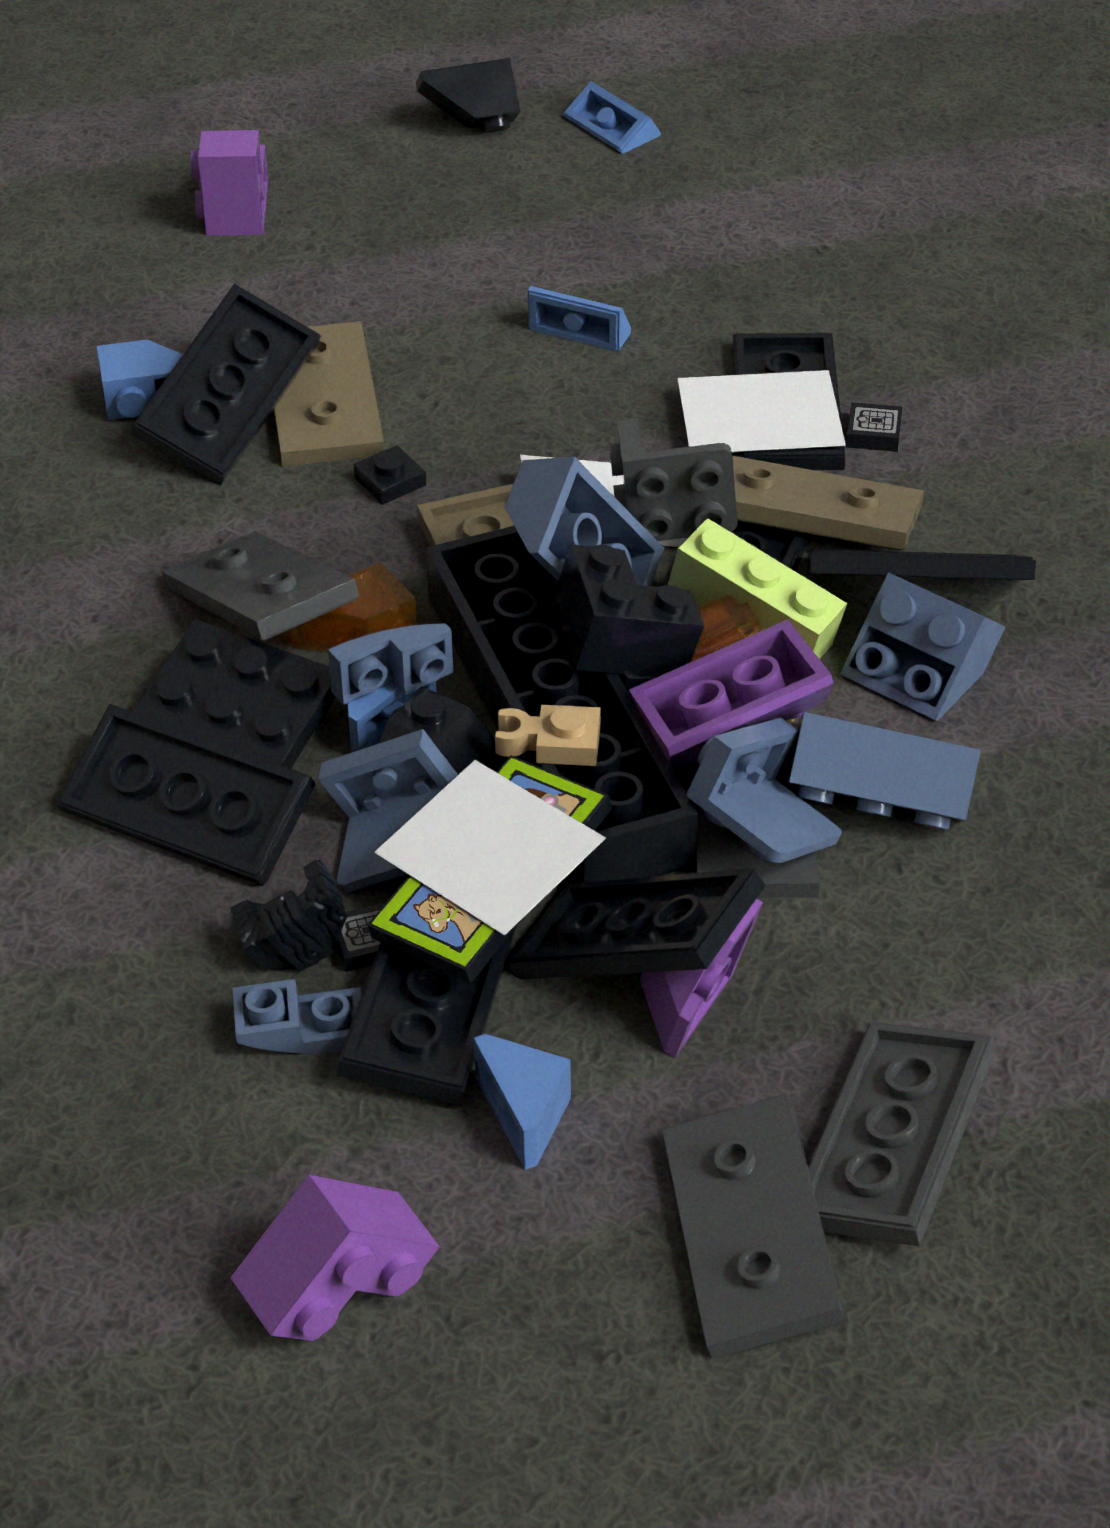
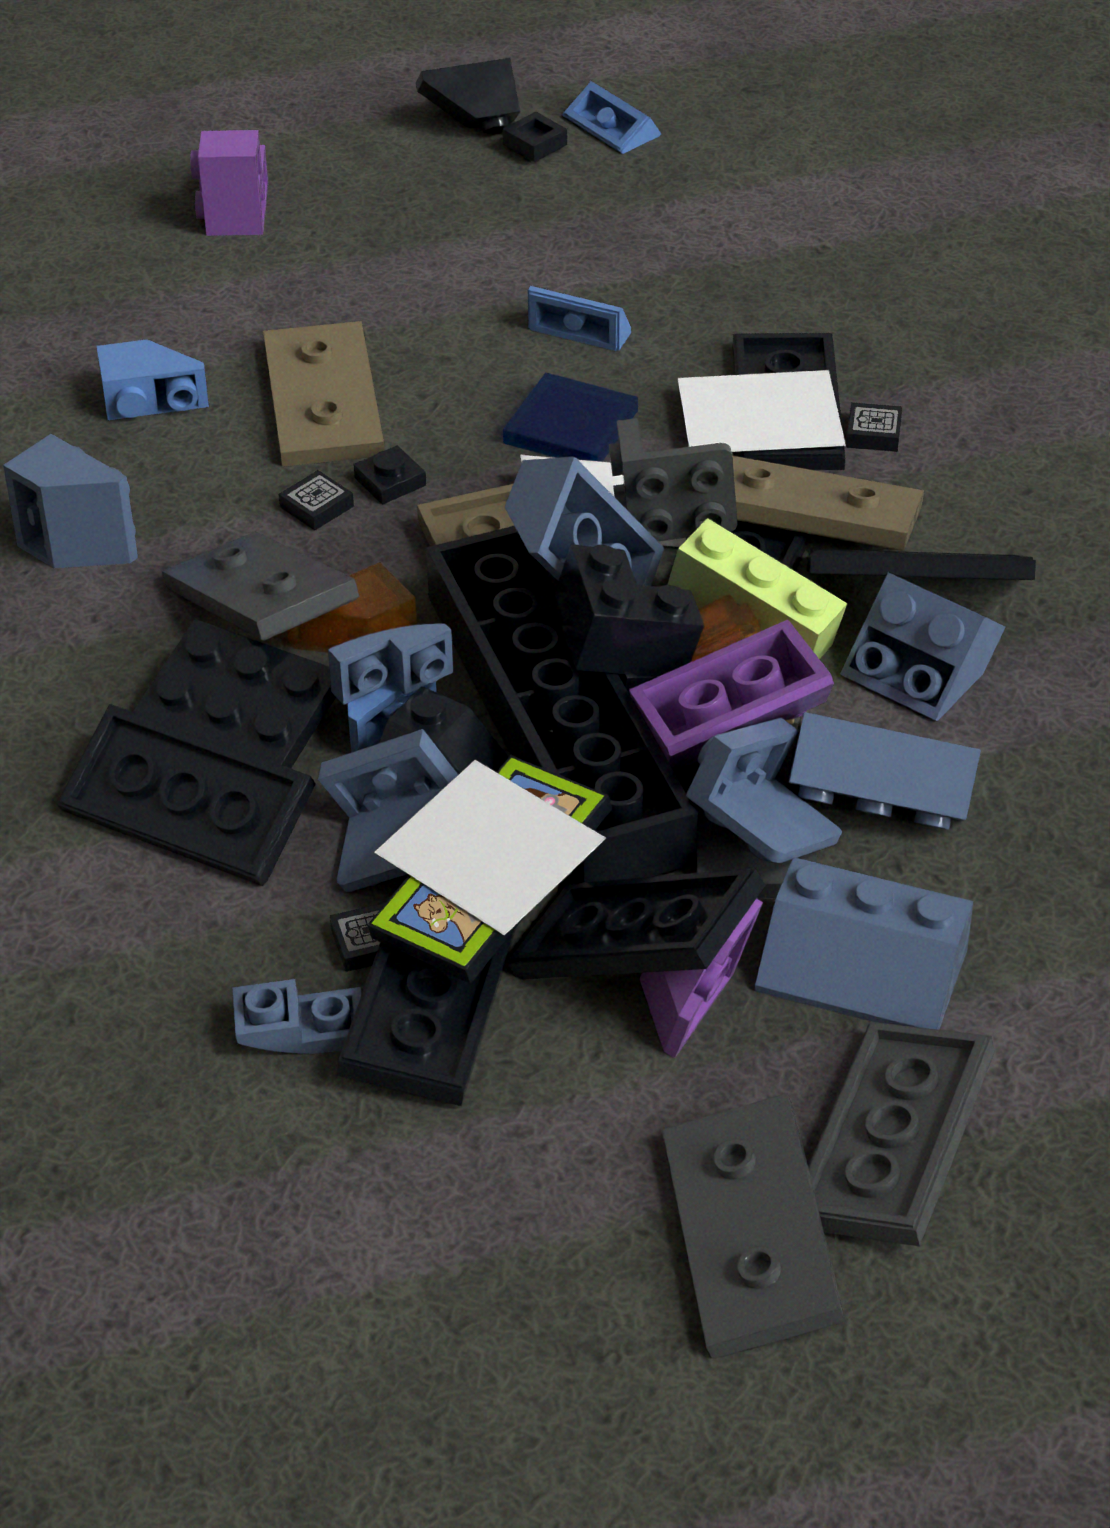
(69, 506): none -> sand blue slope
(226, 385): black tile -> none
(293, 928): black hair -> none
(316, 500): none -> tile
(326, 1248): medium lavender brick -> none
(525, 1092): medium blue slope -> none
(535, 136): none -> black plate
(558, 736): tan plate -> none
(569, 419): none -> clear blue tile
(864, 946): none -> sand blue slope

